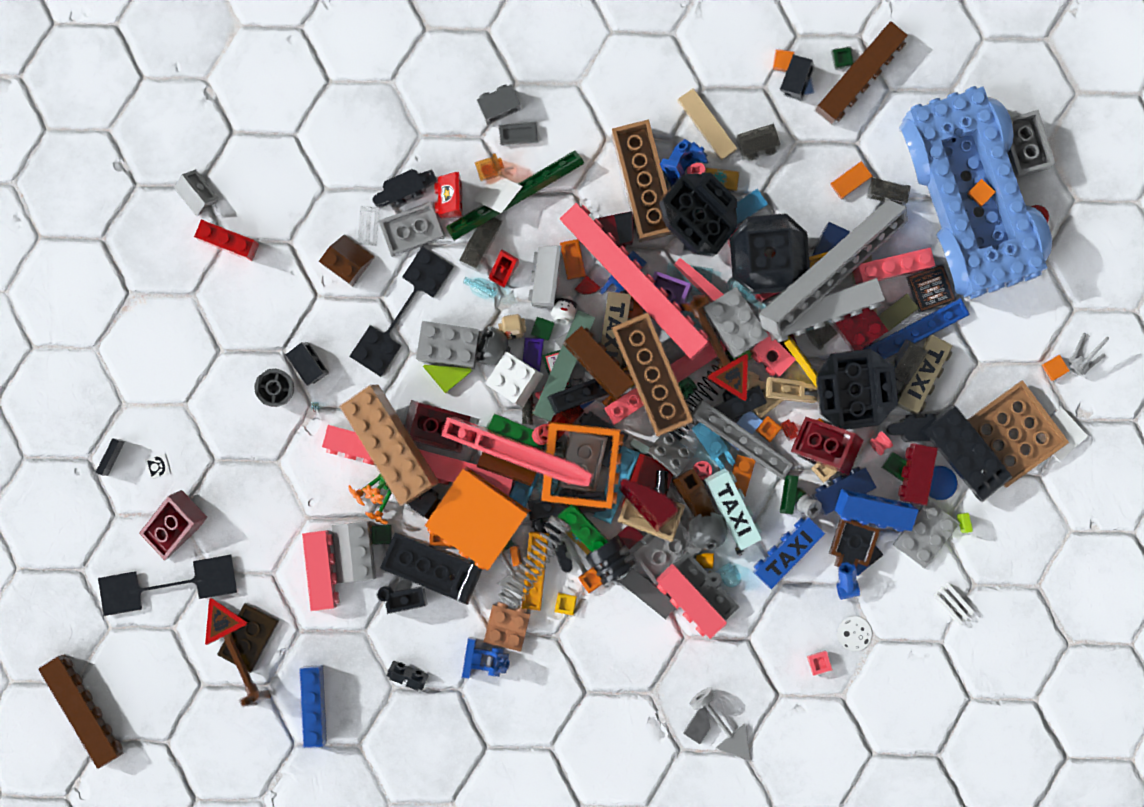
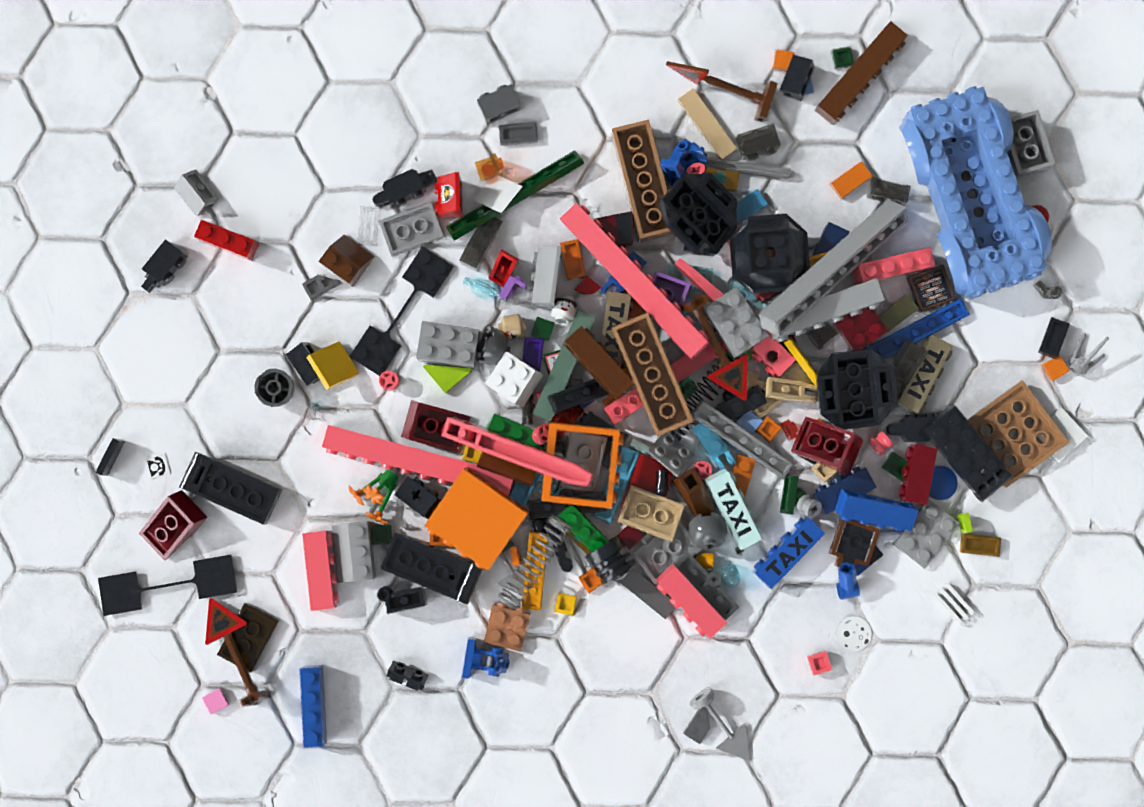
(81, 711): reddish brown brick -> none
(162, 266): none -> black hinge
(215, 701): none -> bright pink tile
(230, 488): none -> black hinge
(319, 286): none -> flat silver tile
(332, 365): none -> yellow tile
(386, 379): none -> coral wheel
(389, 444): medium nougat brick -> none
(471, 454): none -> yellow tile
(509, 290): none -> medium lavender bracket
(651, 504): dark red slope -> none
(697, 74): none -> reddish brown piece
(749, 168): none -> light grey axle
(980, 545): none -> pearl gold tile
(981, 192): orange tile -> none
(1047, 292): none -> clear smoke arm
(1053, 338): none -> black tile

